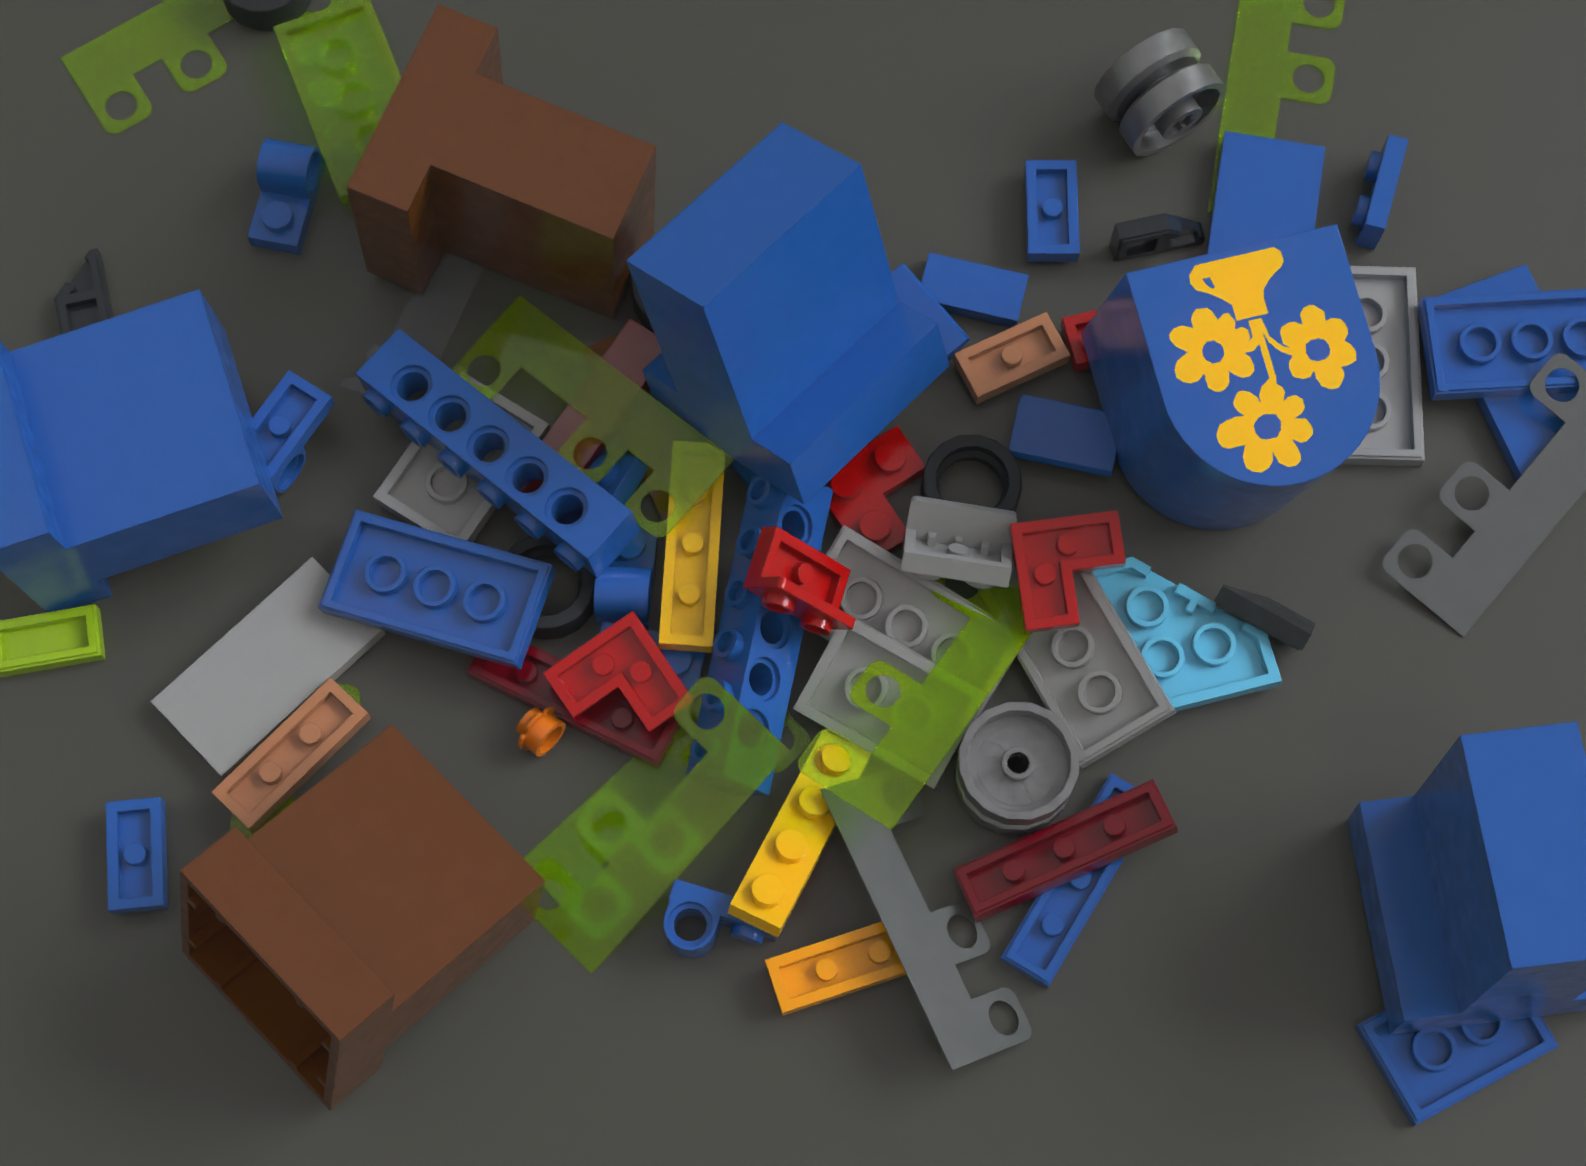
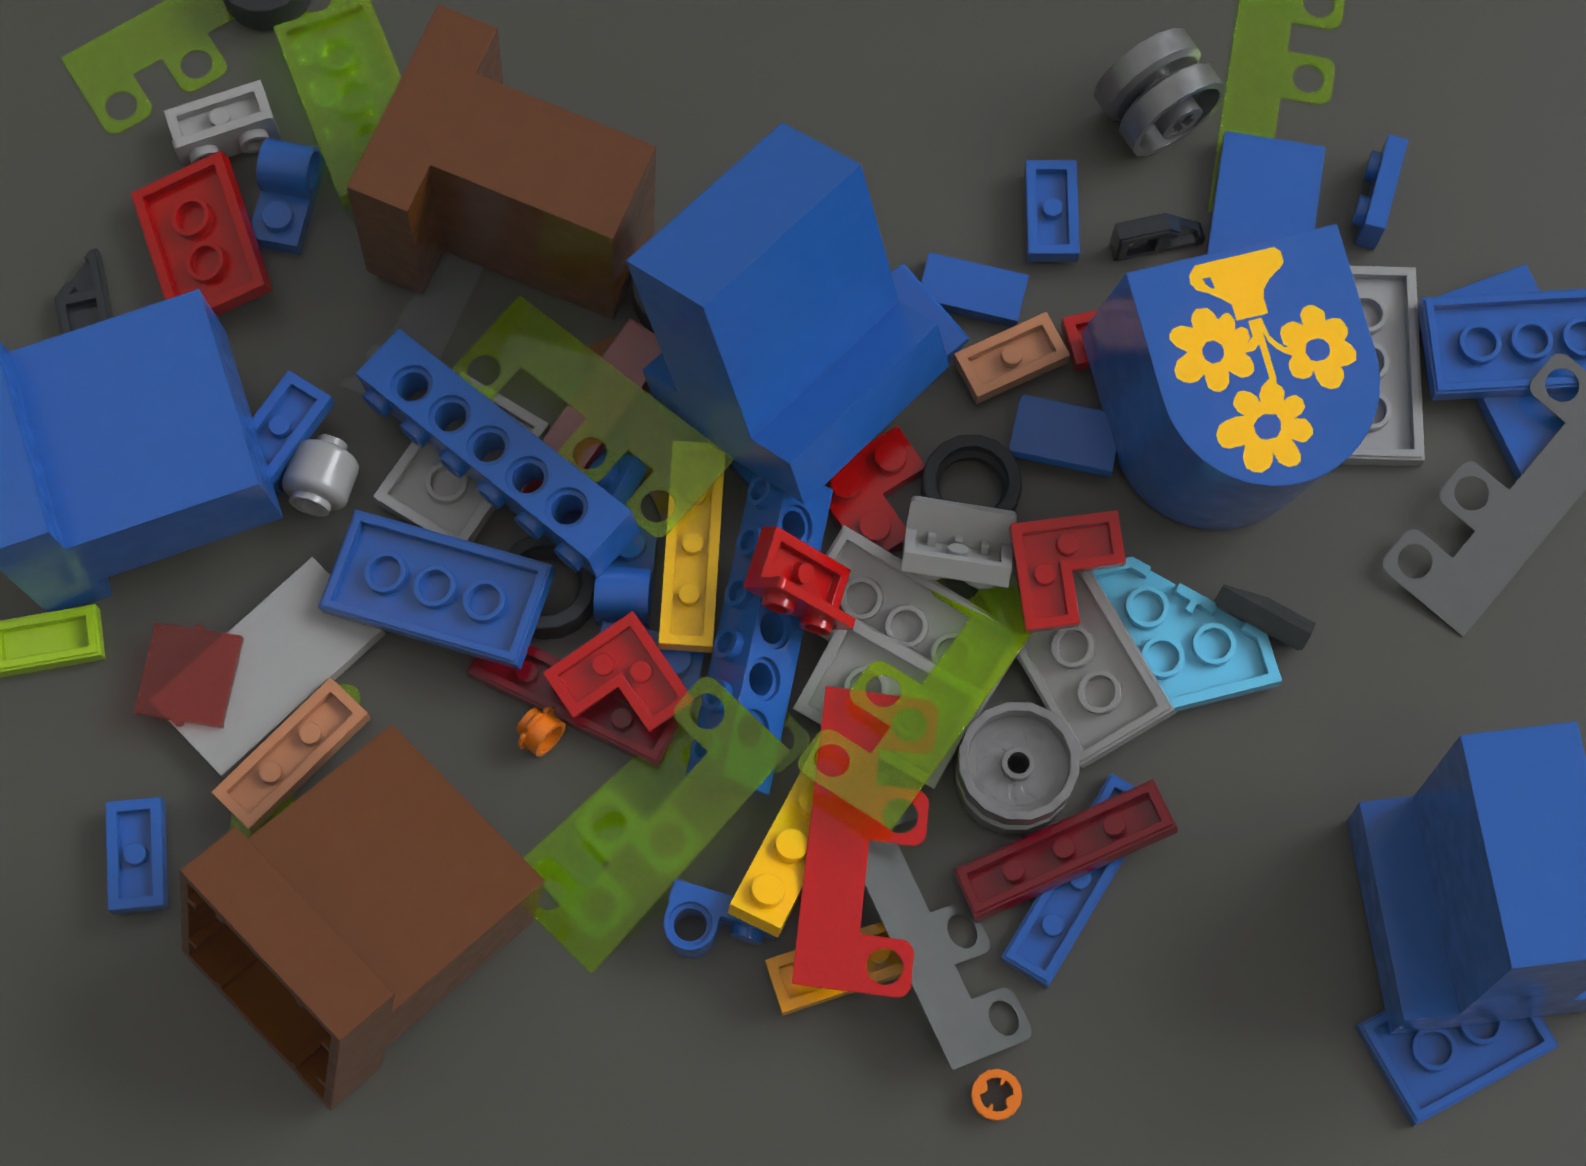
(189, 675): none -> clear red piece
(202, 235): none -> red plate
(223, 122): none -> light grey bracket
(320, 476): none -> light grey head
(829, 940): none -> red piece
(1012, 1102): none -> orange bush

